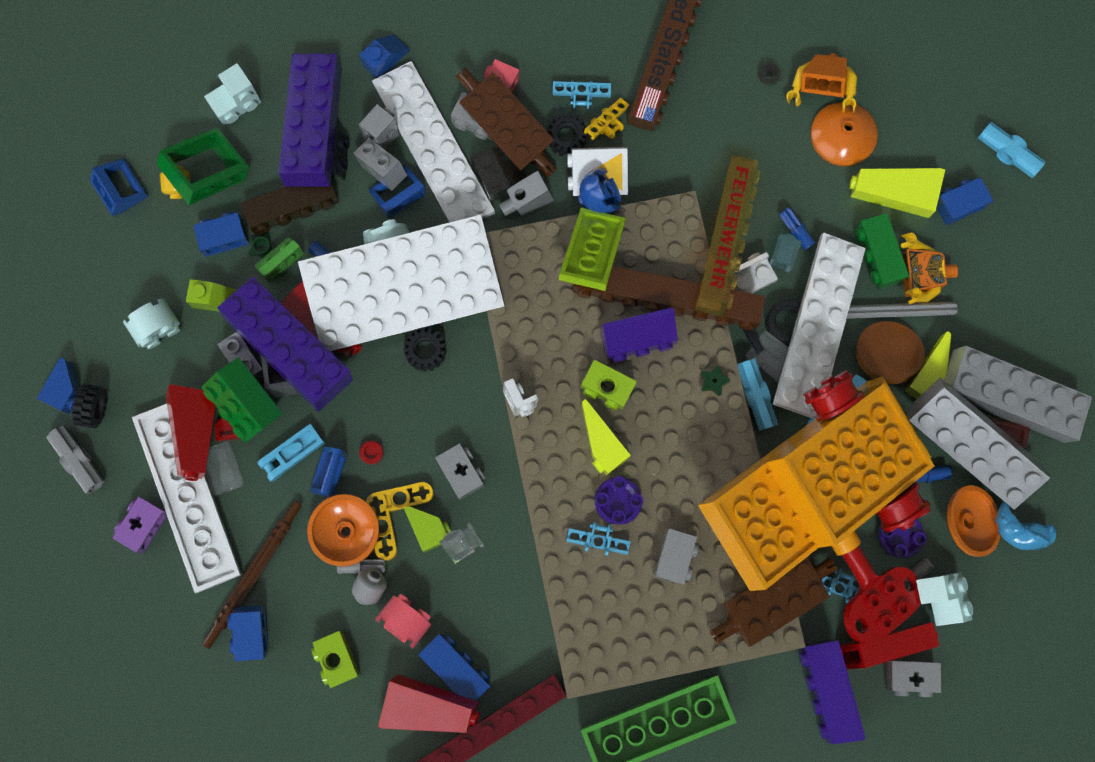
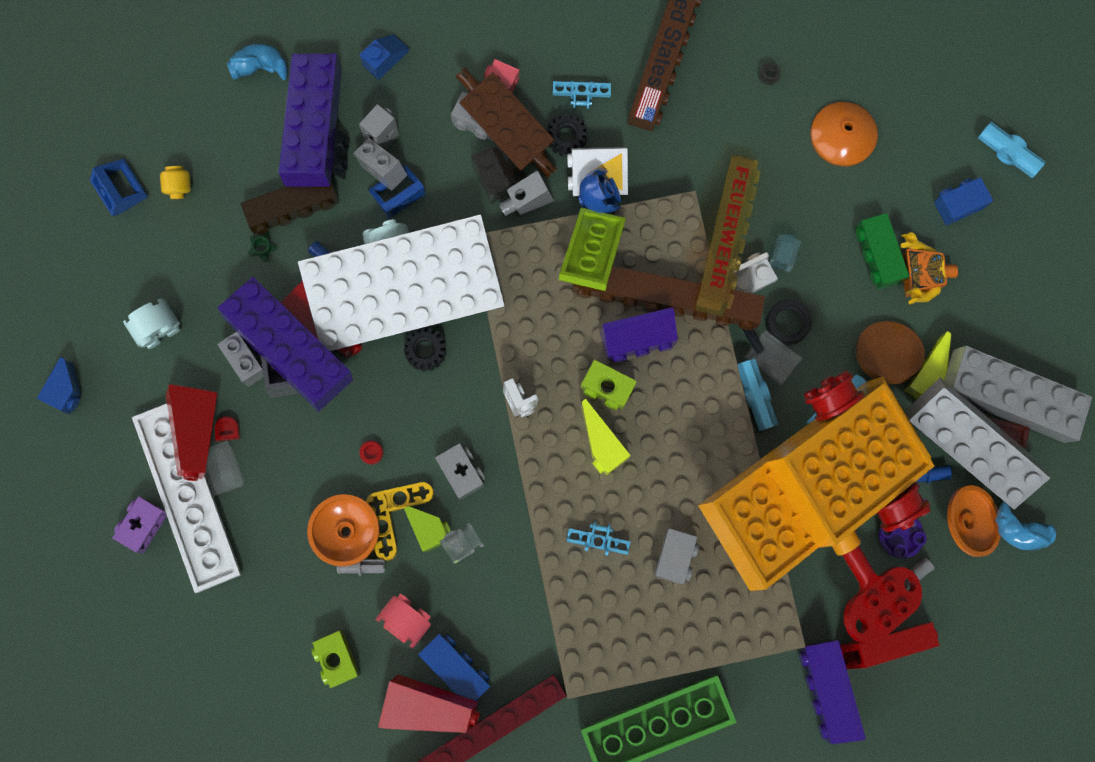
(75, 459): light grey piece -> none
(89, 406): black tyre -> none
(207, 294): lime slope -> none
(211, 185): green window -> none
(221, 234): blue brick -> none
(232, 97): light aqua brick -> none
(241, 400): green brick -> none
(248, 633): blue brick -> none
(252, 573): reddish brown axle -> none
(255, 57): none -> dark azure animal
(279, 259): bright green bracket -> none
(291, 452): medium azure plate -> none
(328, 472): blue tile -> none
(369, 586): light grey head -> none
(432, 144): white plate -> none
(611, 119): yellow piece -> none
(618, 500): dark purple dish -> none
(720, 380): dark green plate -> none
(765, 611): reddish brown plate -> none
(797, 228): blue axle -> none
(819, 322): white plate -> none
(825, 76): orange torso -> none
(834, 581): medium azure piece -> none
(901, 189): neon yellow slope -> none
(902, 310): light grey axle -> none
(927, 675): light grey brick -> none
(947, 597): light aqua brick -> none

